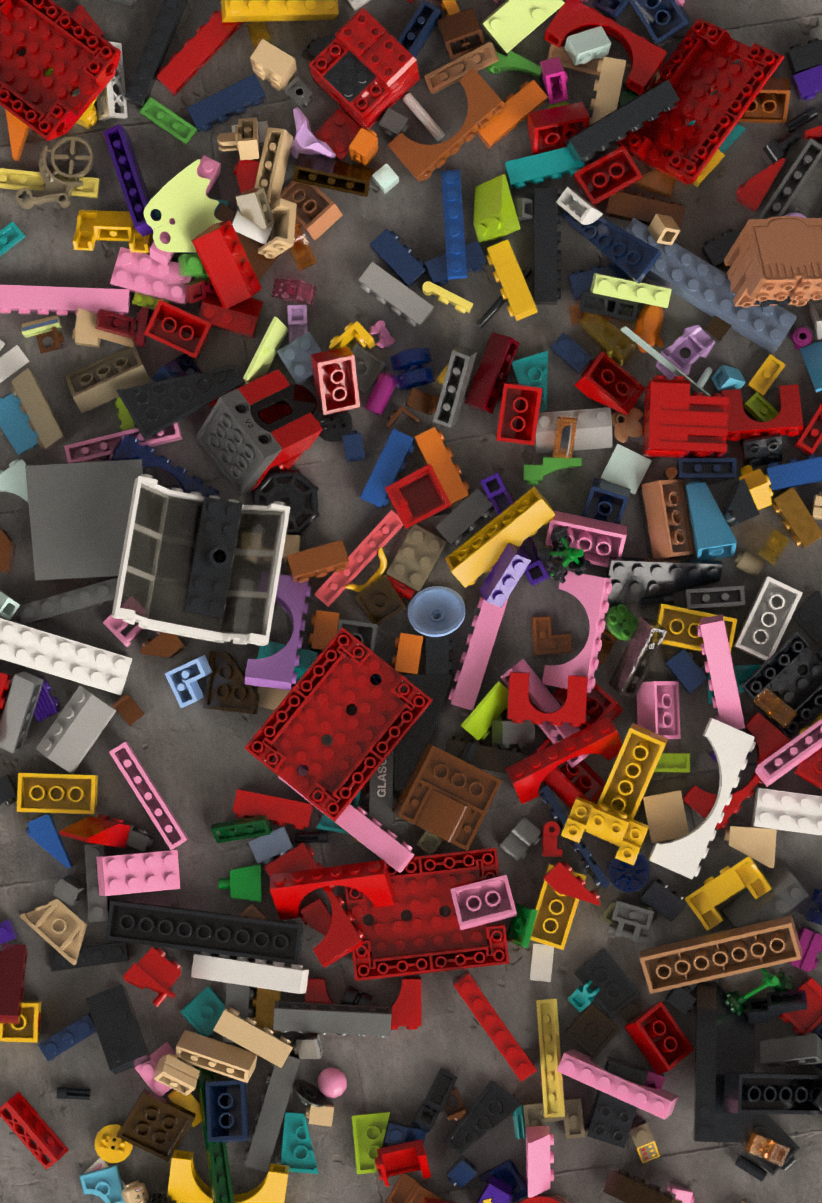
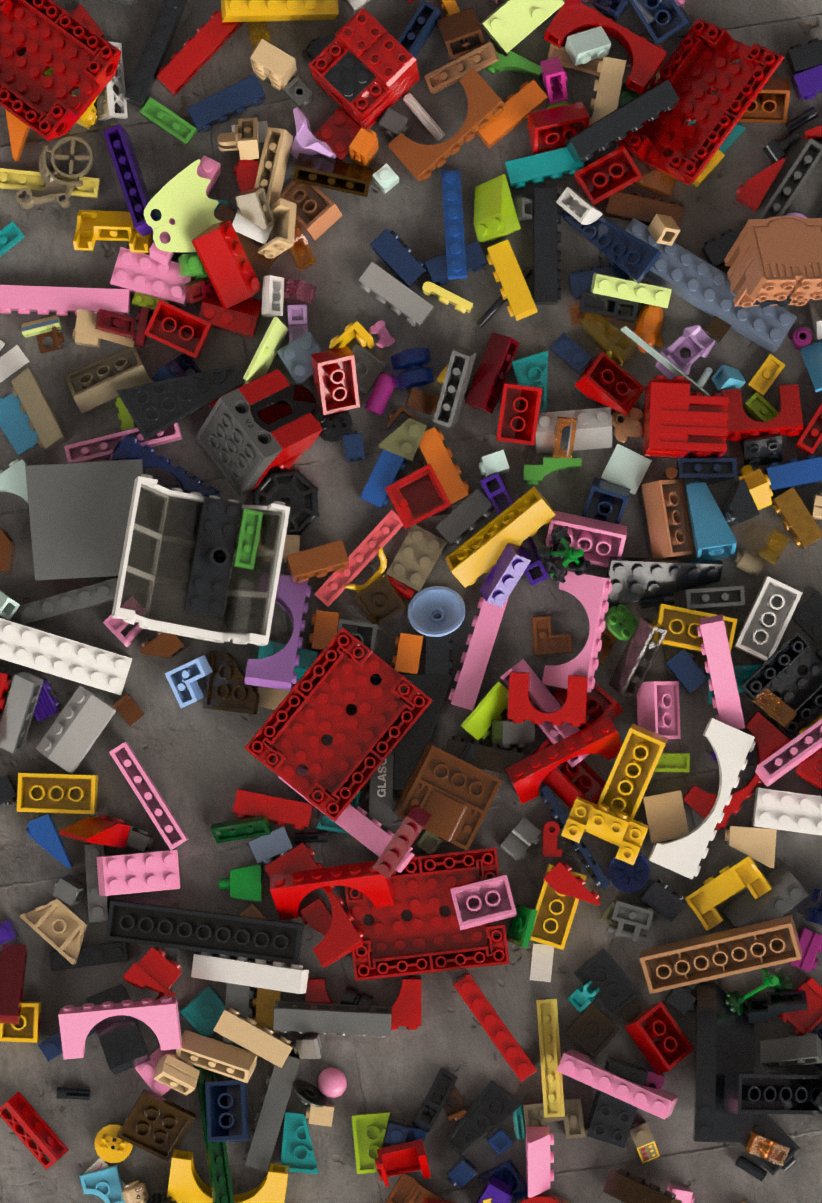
(158, 1014): none -> bright pink arch
(187, 1102): yellow slope -> none
(248, 539): none -> bright green plate
(272, 296): none -> white brick
(402, 841): none -> dark red brick
(404, 439): none -> olive wing
(493, 463): none -> light aqua piece
(500, 1141): none -> blue tile

